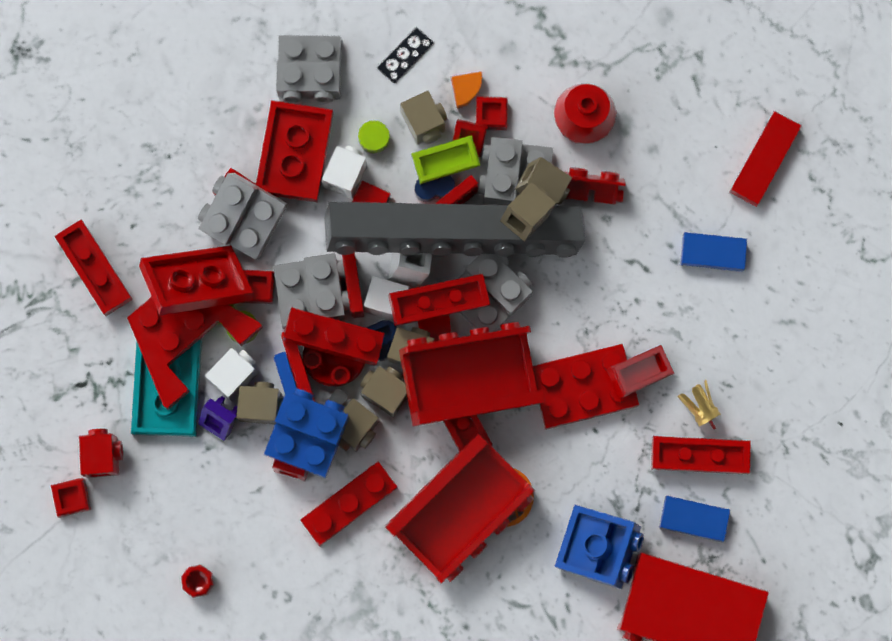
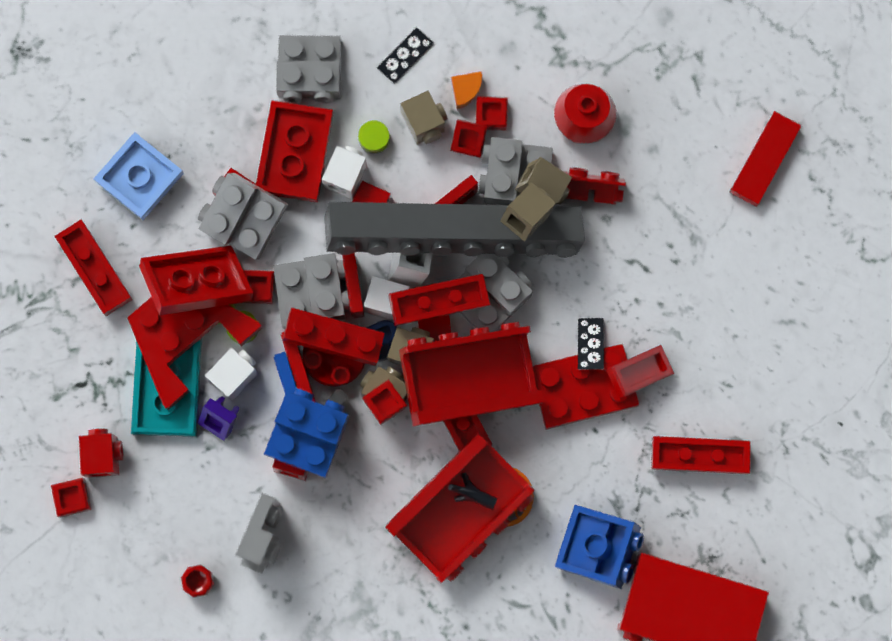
(138, 176): none -> light blue plate
(258, 545): none -> light grey plate
(259, 403): dark tan brick -> none
(348, 503): red plate -> none
(359, 427): dark tan brick -> none
(384, 402): none -> red tile
(437, 188): dark blue tile -> none
(445, 159): lime tile -> none
(472, 493): none -> black bar
(590, 343): none -> black sticker
(694, 518): blue tile -> none
(706, 410): pearl gold piece -> none
(713, 251): blue tile -> none

